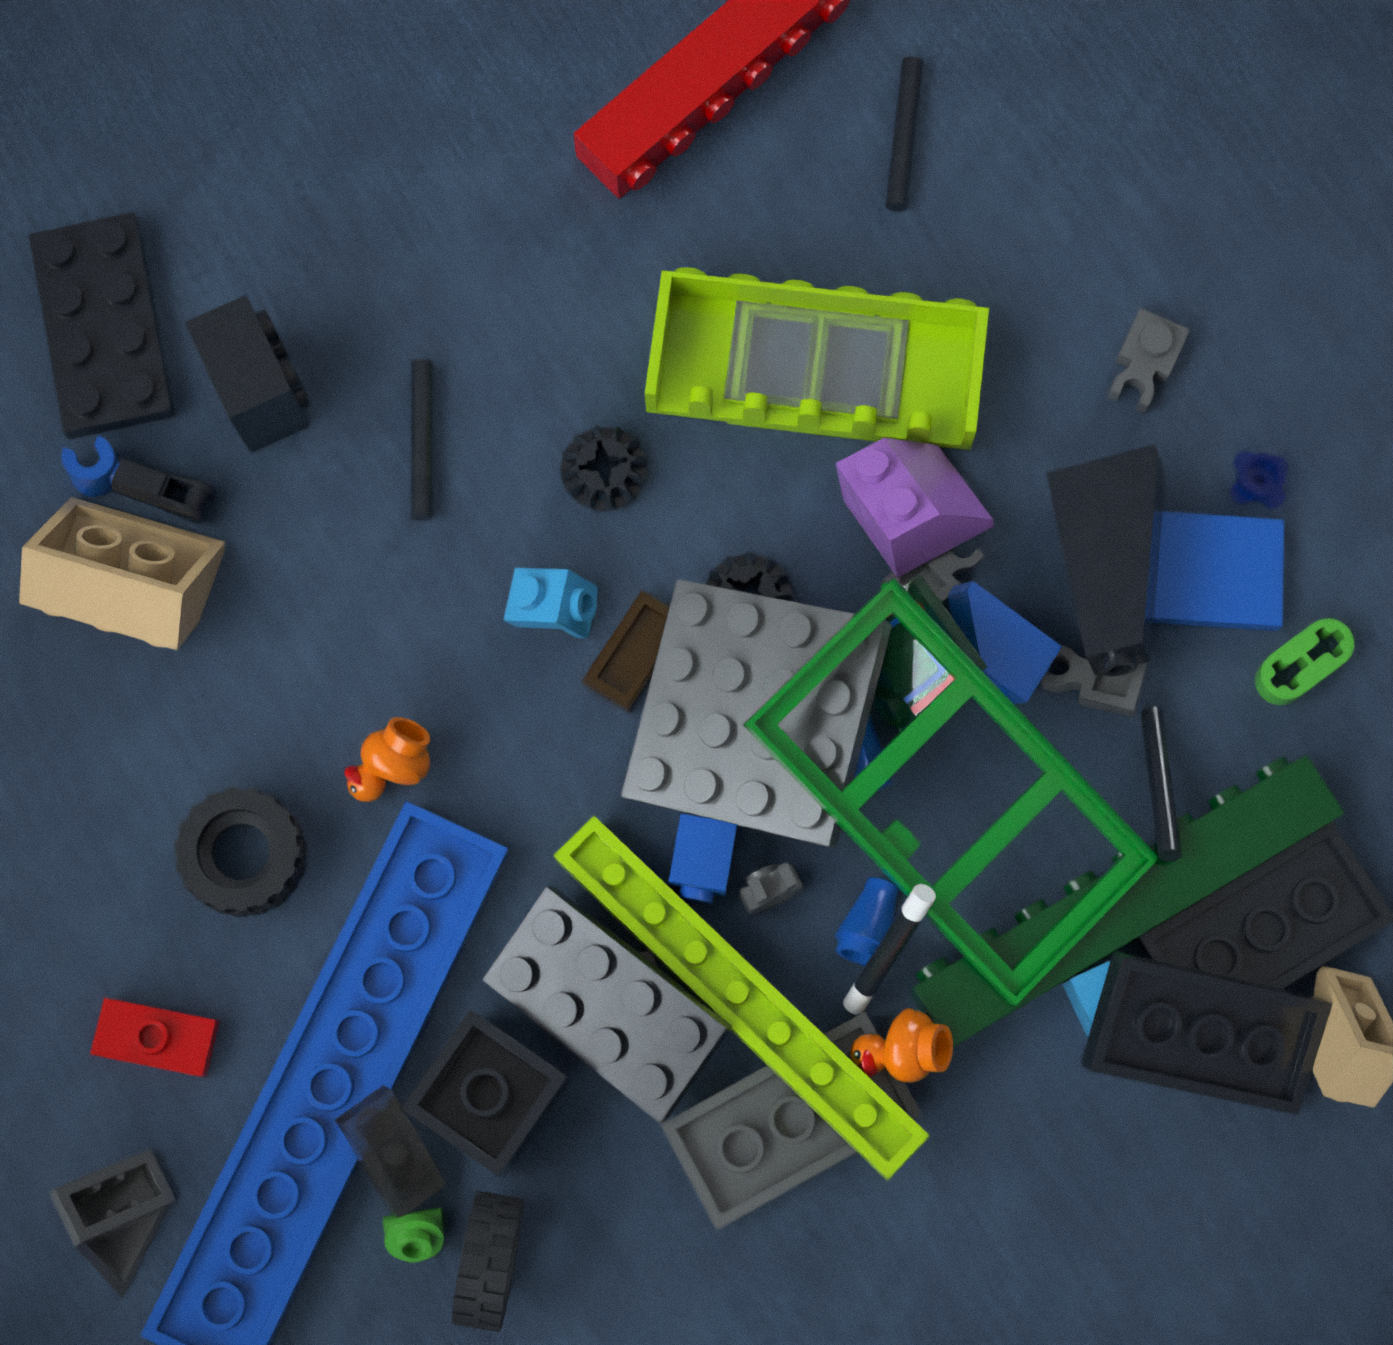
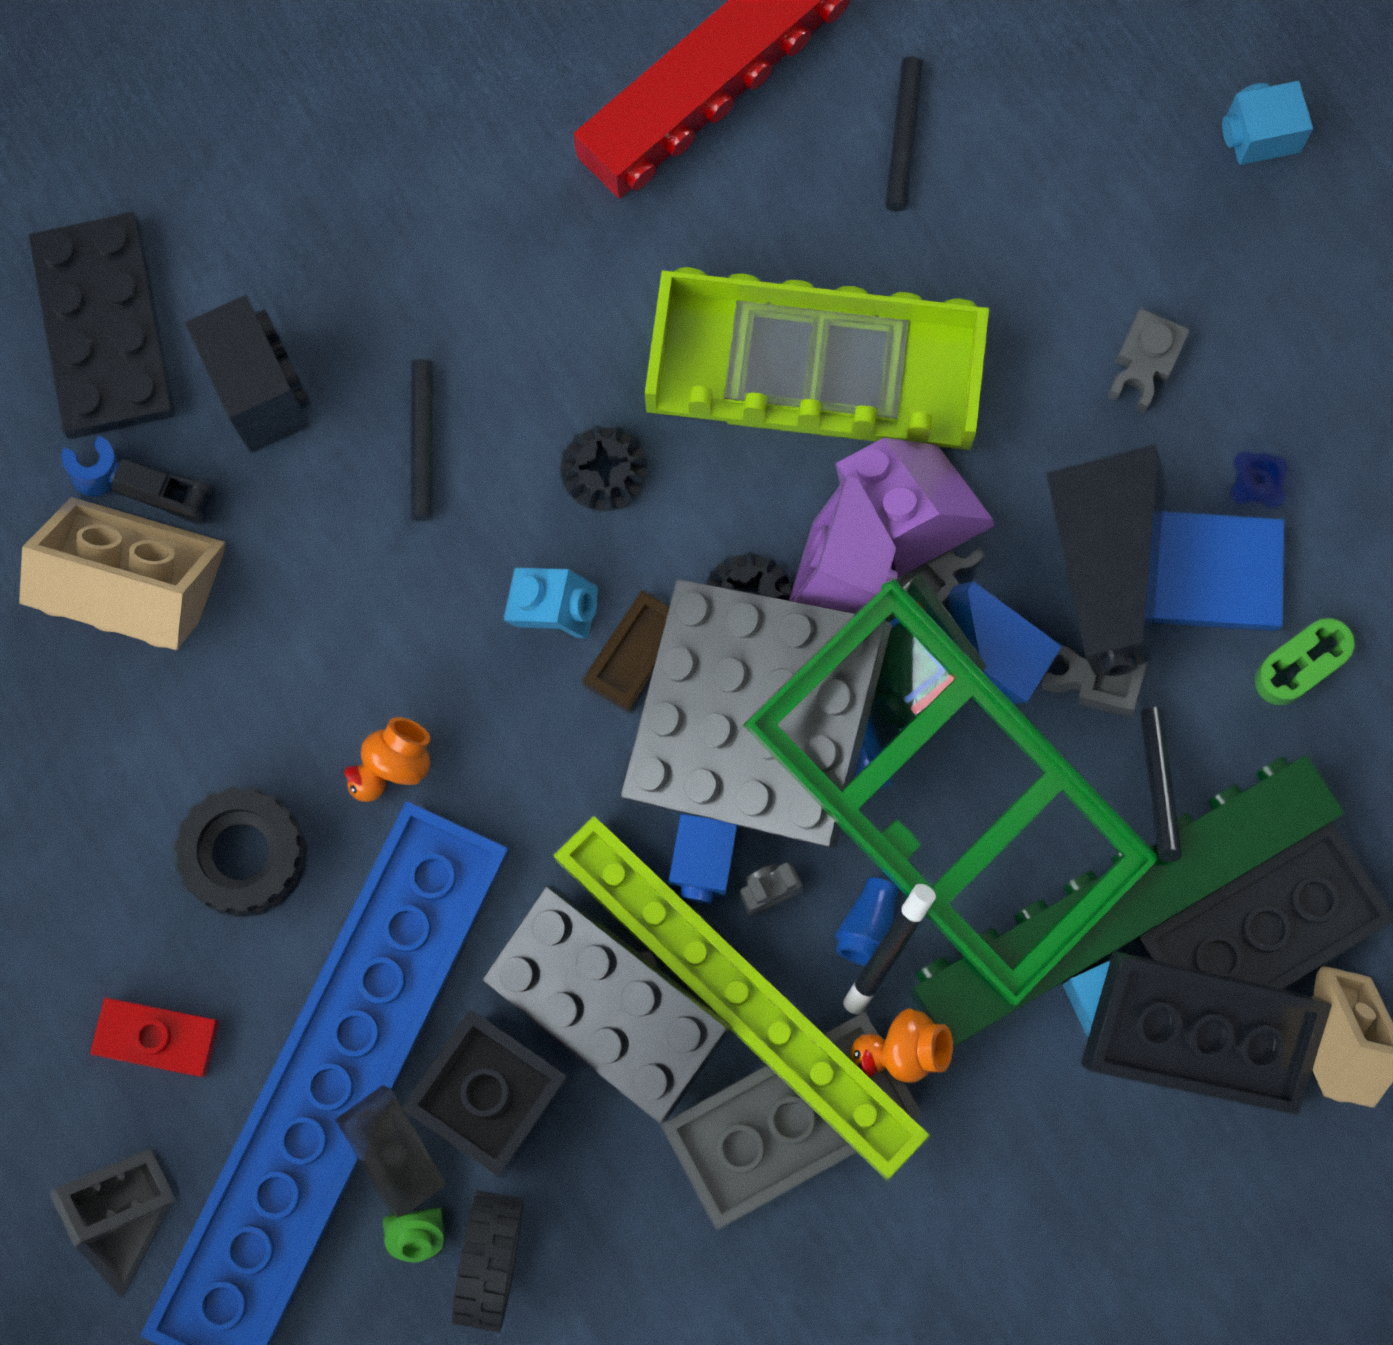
(845, 553): none -> medium lavender slope
(1267, 122): none -> dark azure brick

